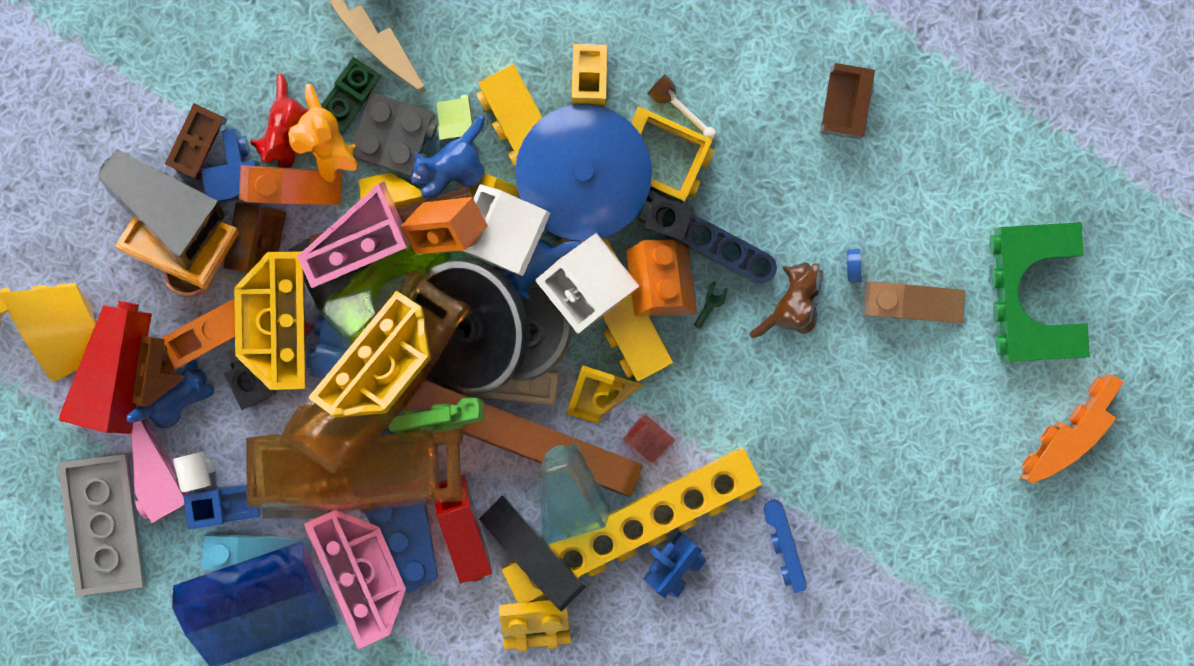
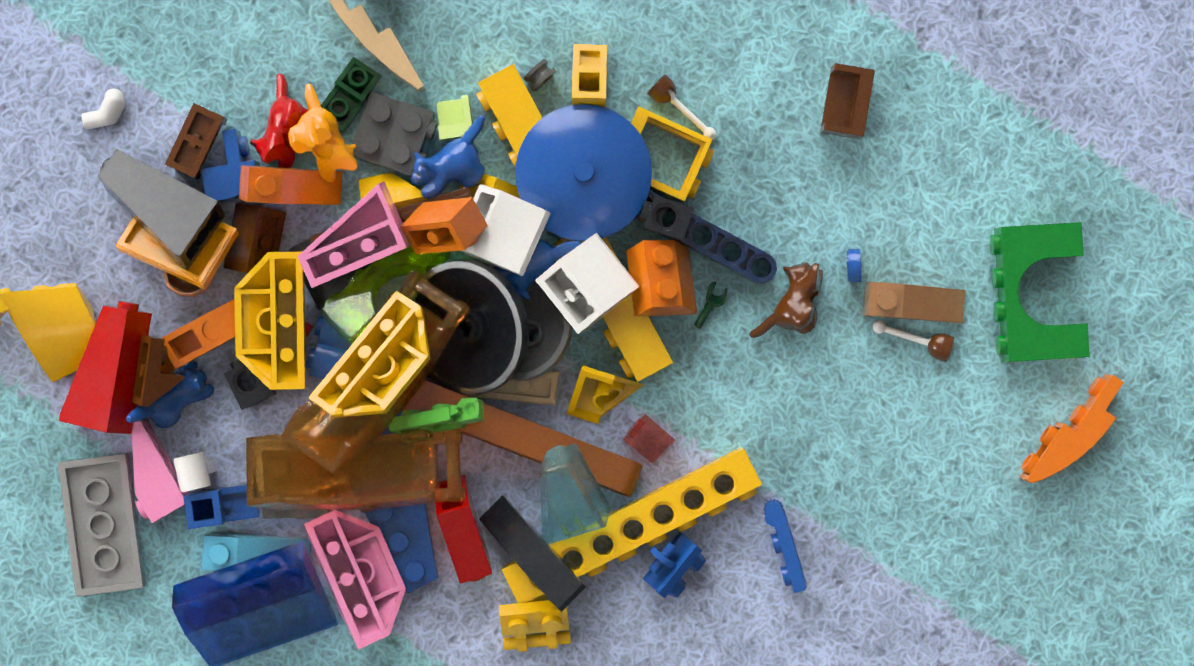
(108, 113): none -> white arm
(539, 75): none -> dark grey bush
(938, 345): none -> hinge

